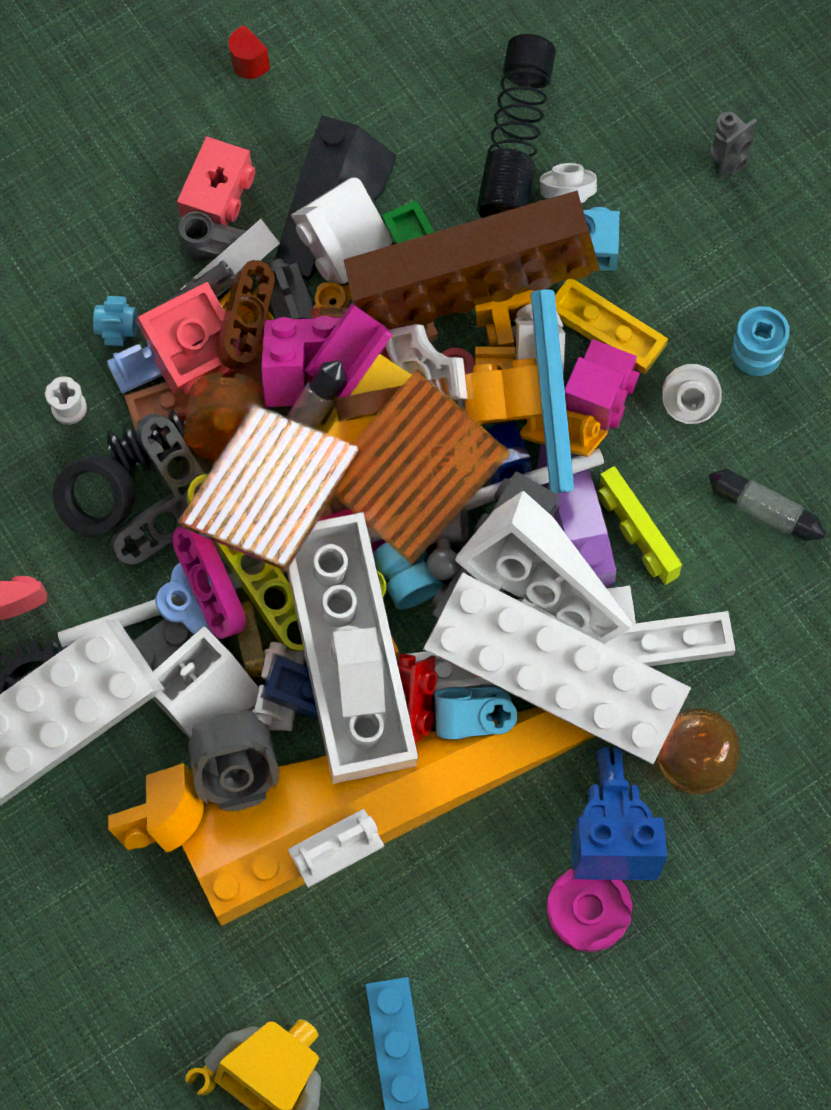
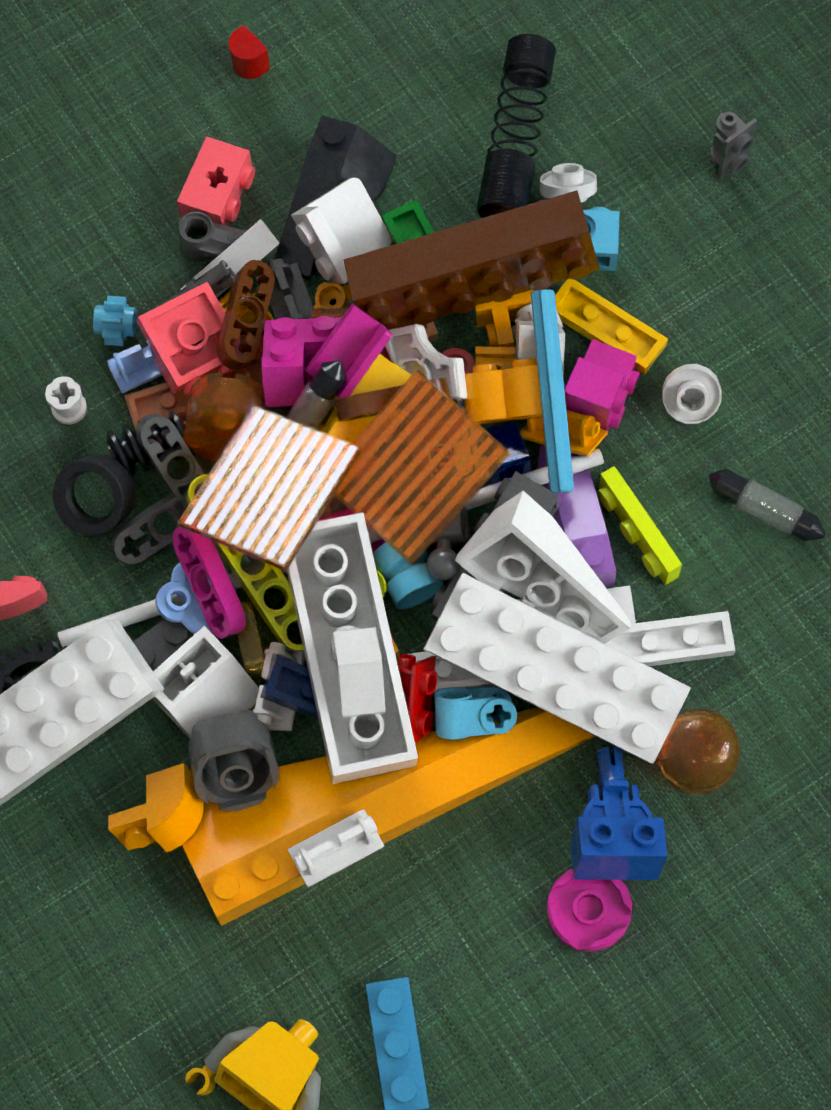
(760, 341): medium azure wheel -> none

